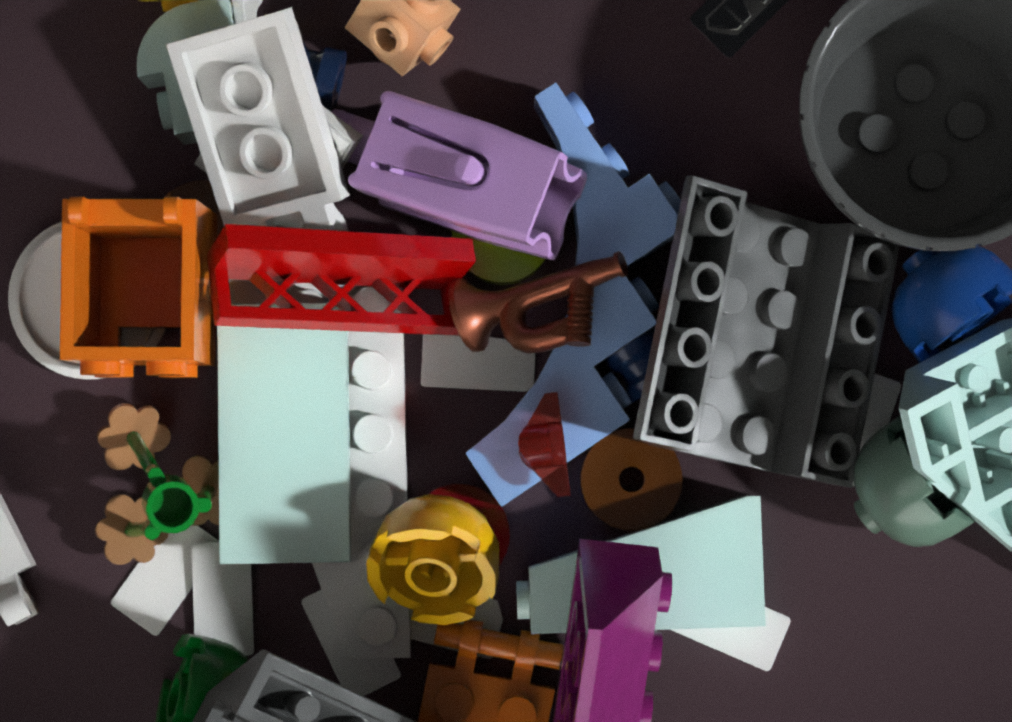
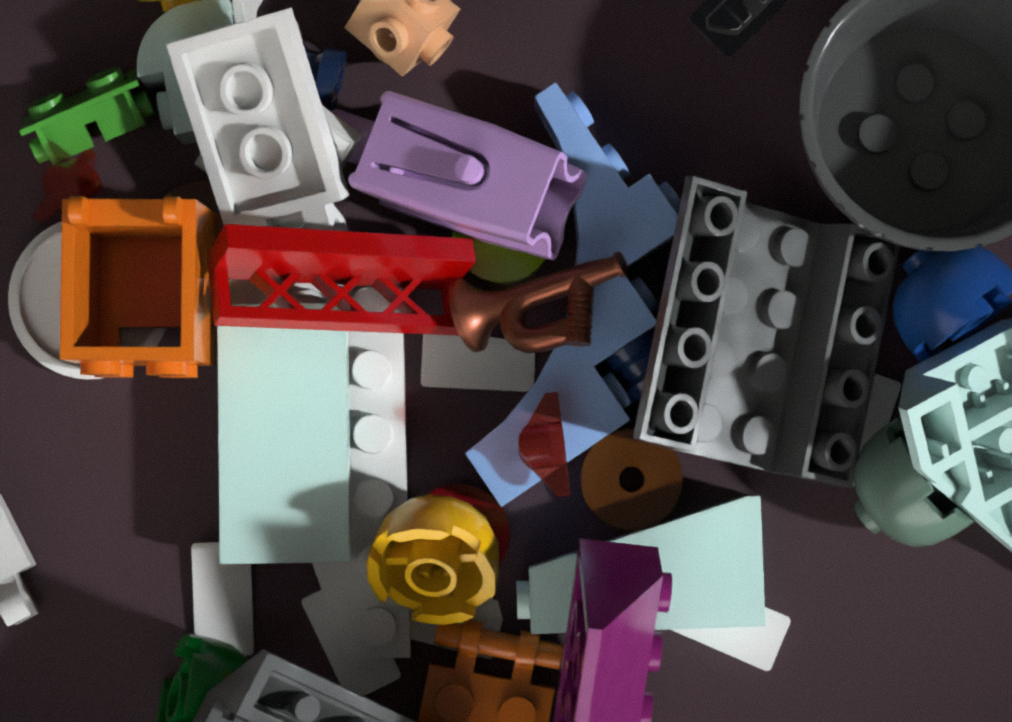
(62, 121): none -> bright green hinge
(69, 179): none -> clear red piece
(160, 585): white sticker -> none
(168, 500): medium nougat plant -> none

